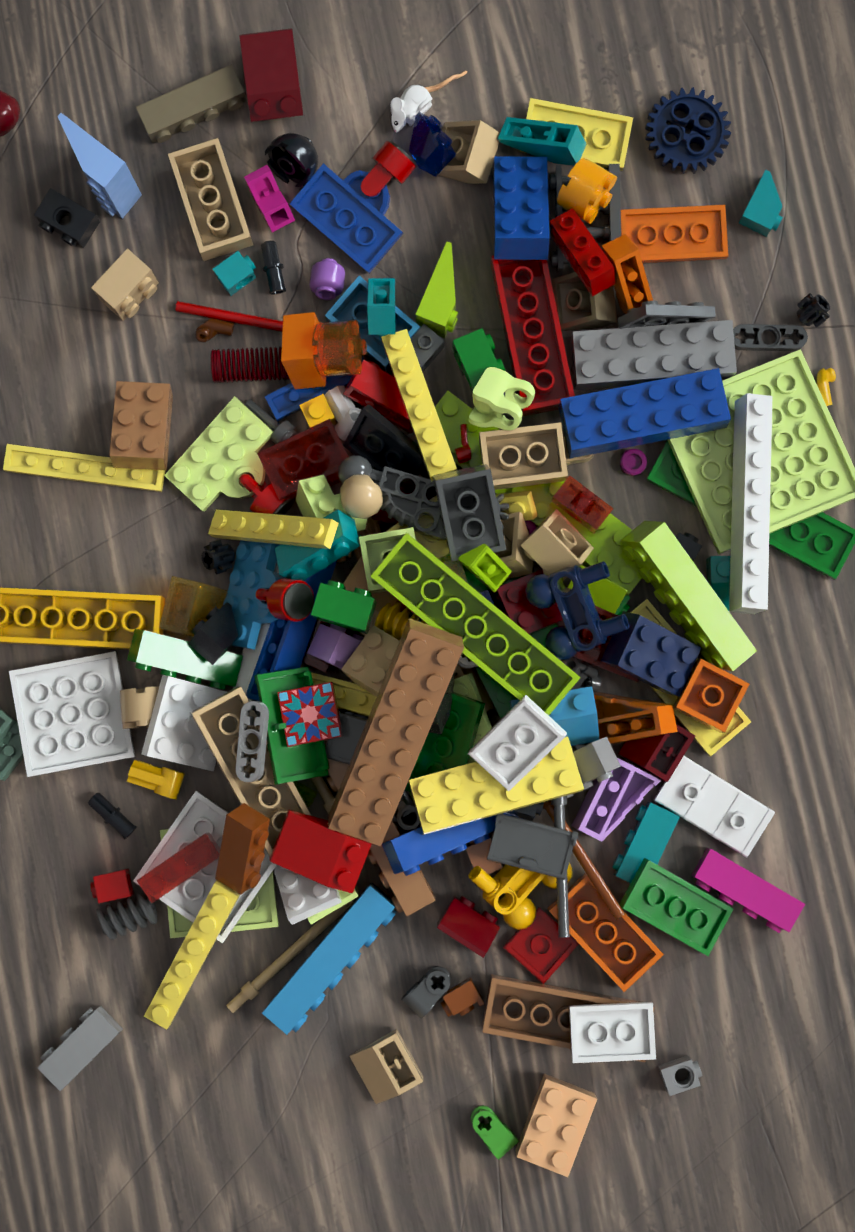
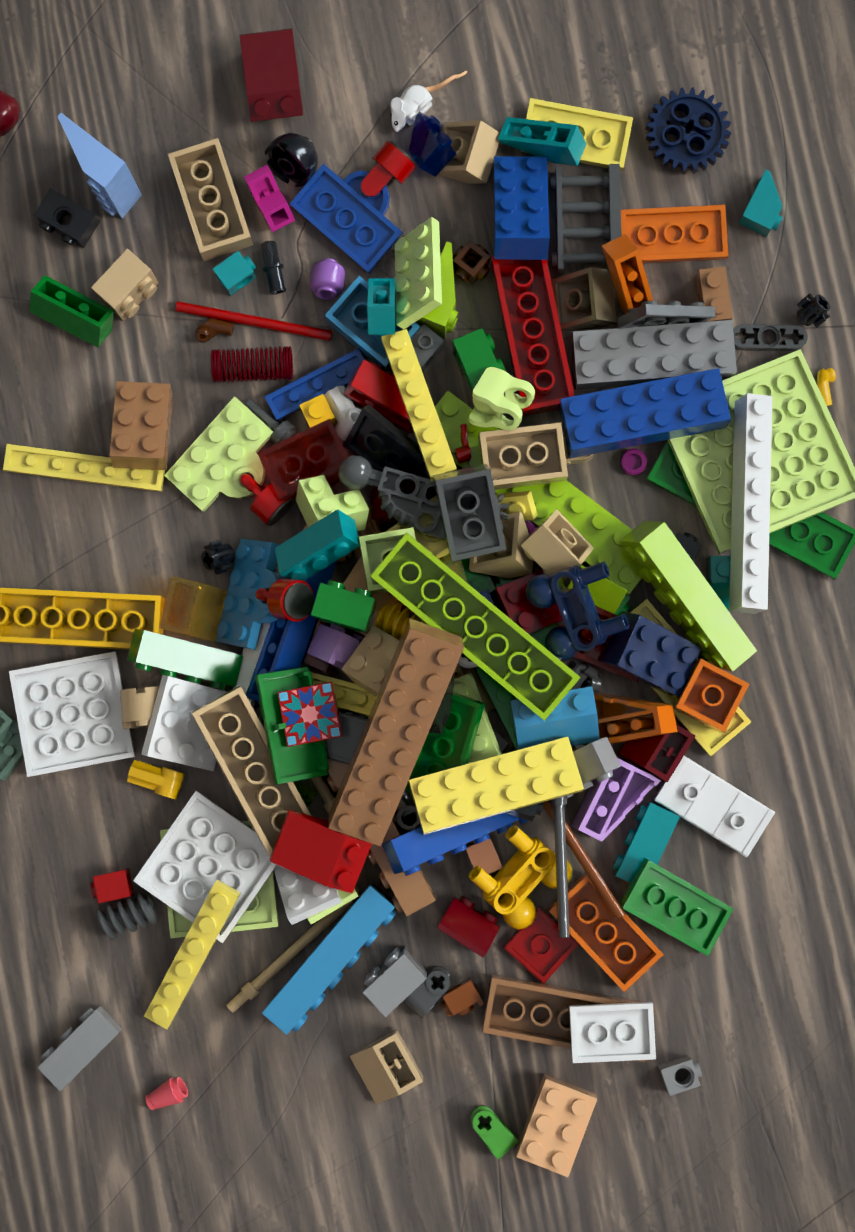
(71, 311): none -> green brick
(112, 815): black axle -> none
(169, 1093): none -> coral cone
(180, 867): clear red brick -> none
(192, 104): dark tan brick -> none
(215, 635): black slope -> none
(242, 848): dark orange brick -> none
(259, 762): light grey beam -> none
(273, 528): light yellow plate -> none
(299, 352): orange brick -> none
(338, 348): clear orange brick -> none
(361, 496): tan hair -> none
(394, 981): none -> light grey brick
(418, 273): none -> yellowish green plate
(471, 254): none -> reddish brown brick
(485, 566): lime slope -> none
(517, 743): white tile -> none
(532, 841): dark grey door -> none
(582, 252): red brick -> none
(582, 504): clear red brick -> none
(587, 190): light orange brick -> none
(714, 291): none -> medium nougat brick
(748, 890): dark pink brick -> none

